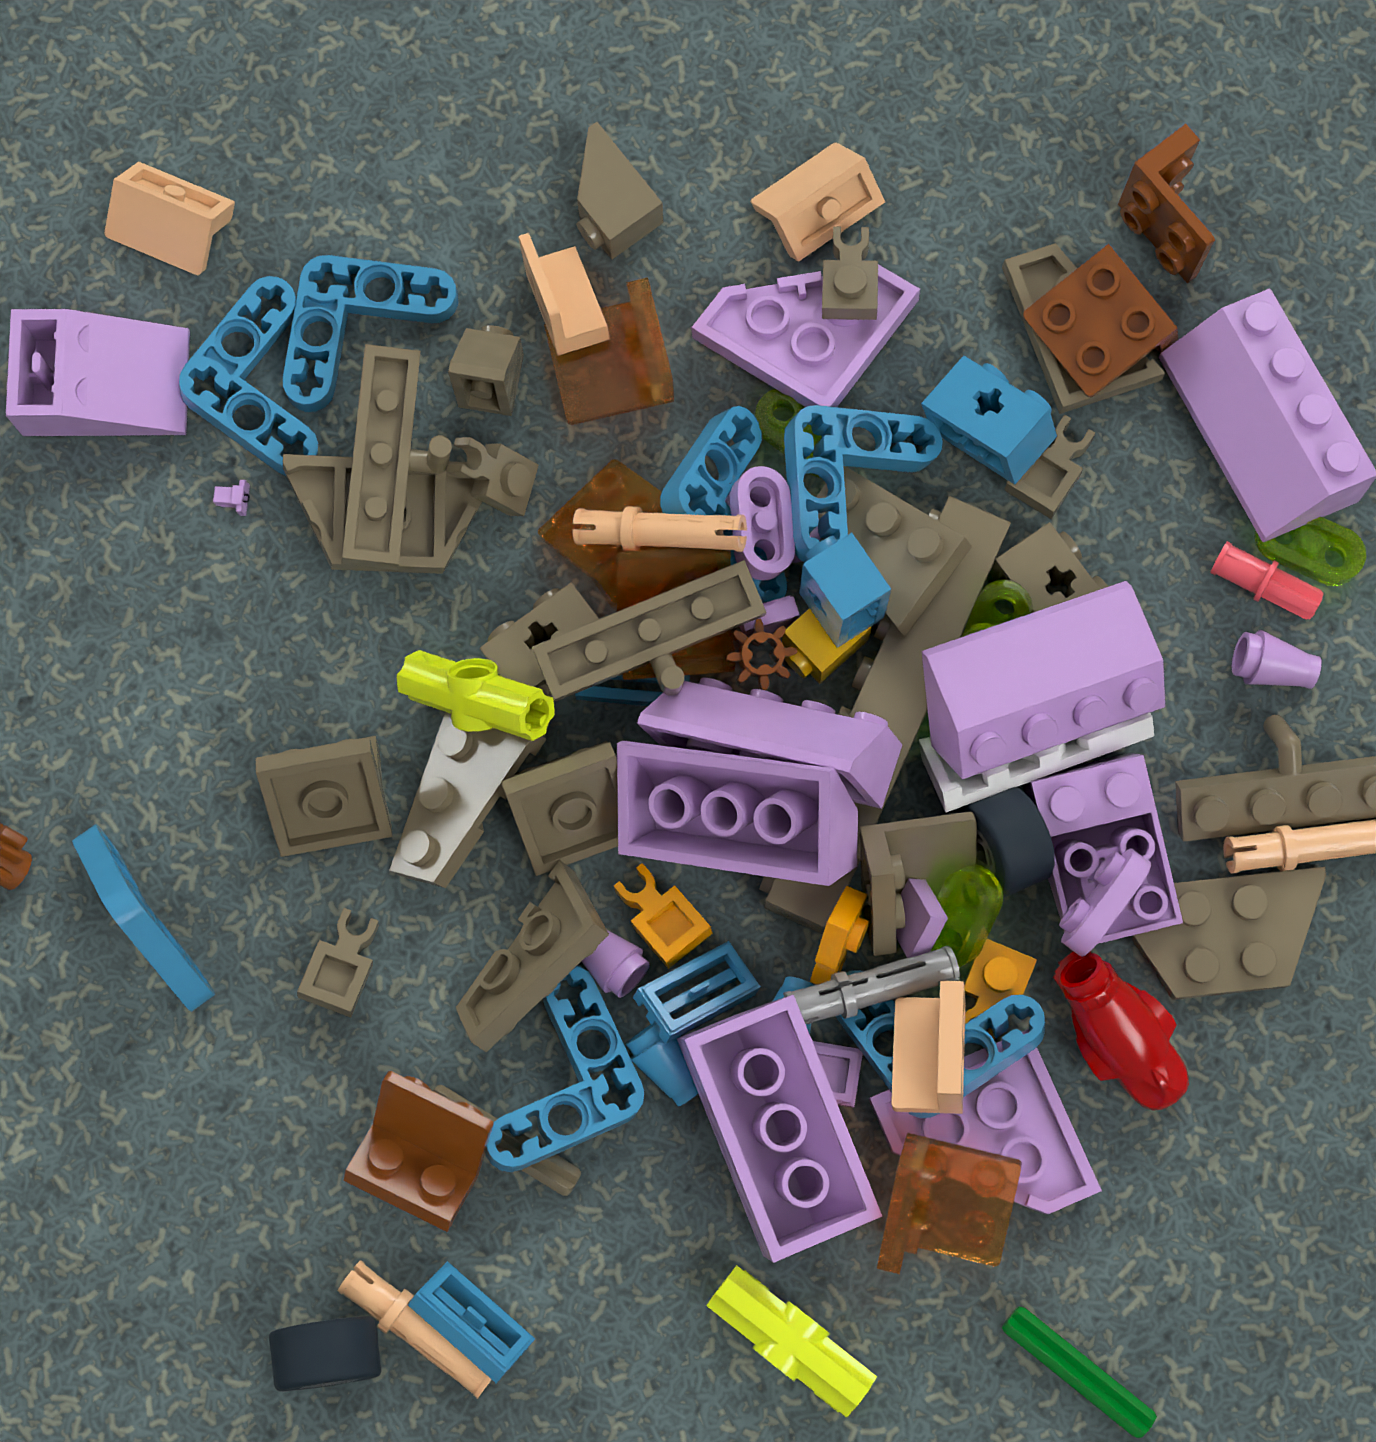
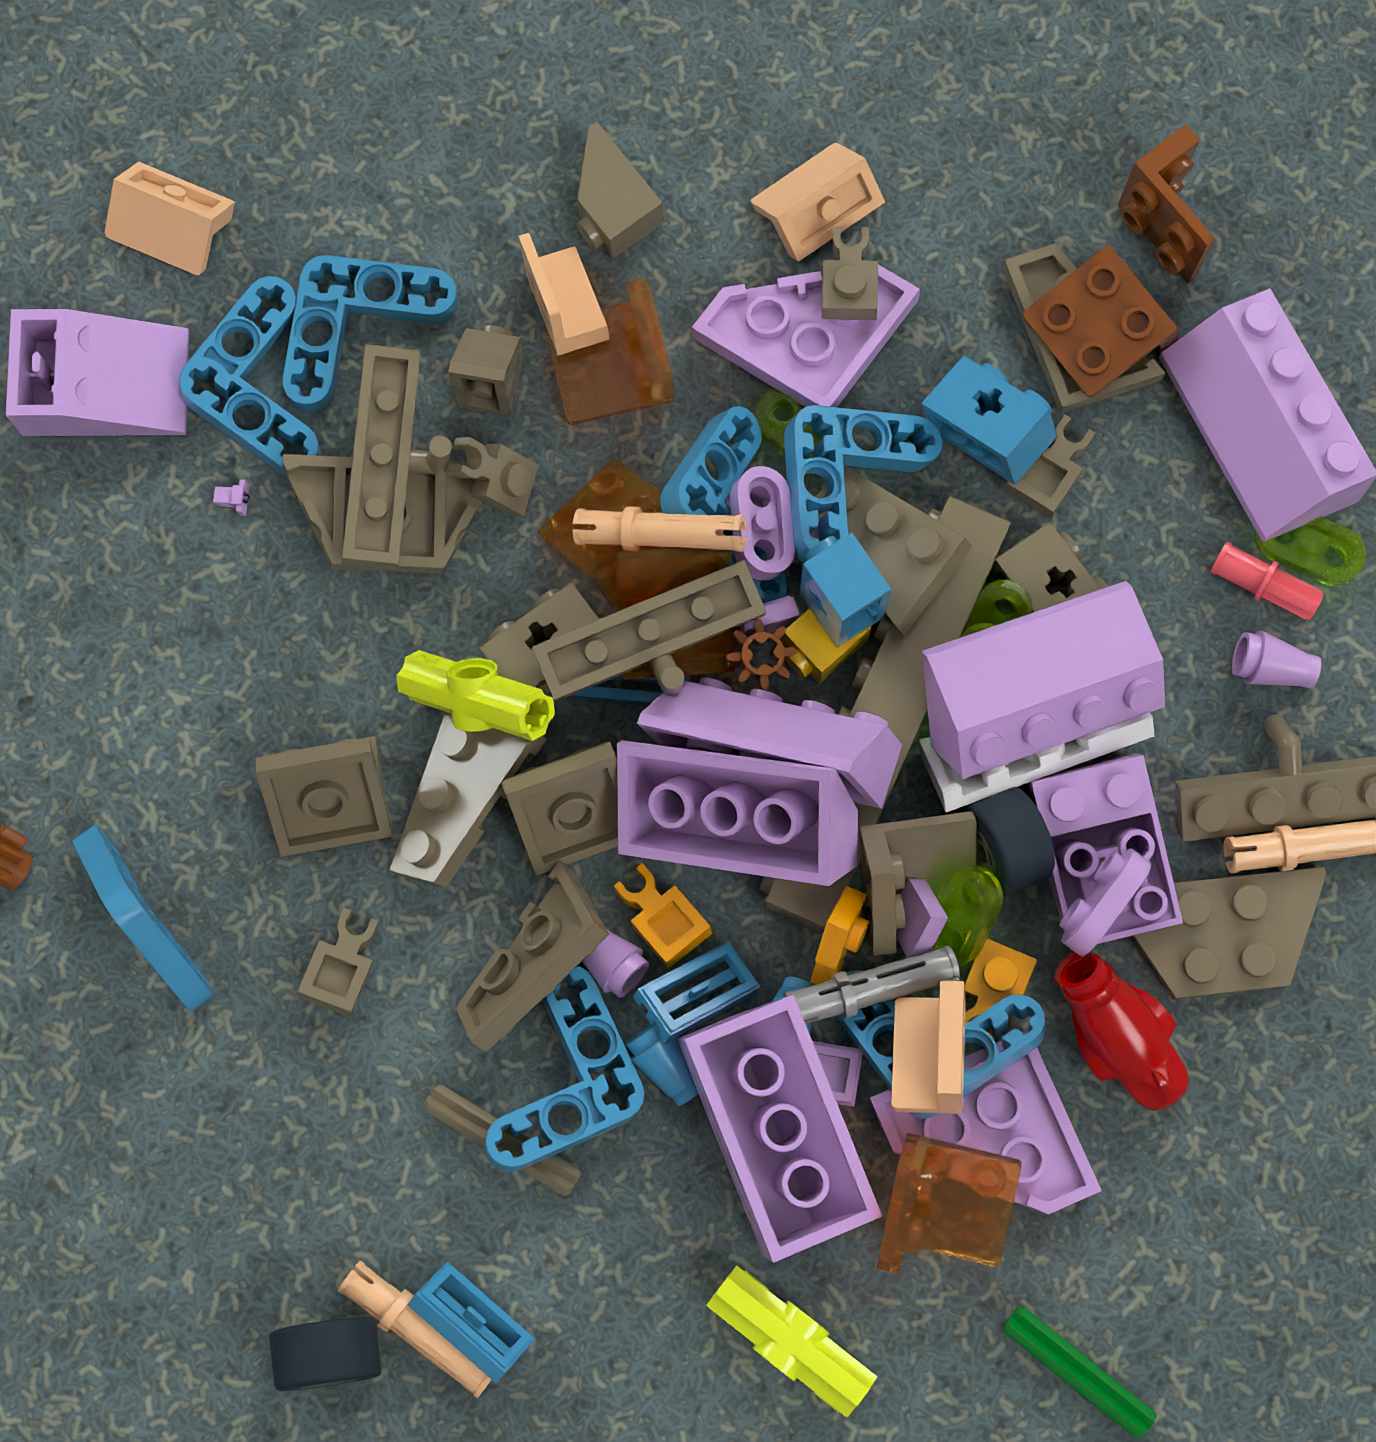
(420, 1151): dark orange bracket -> none

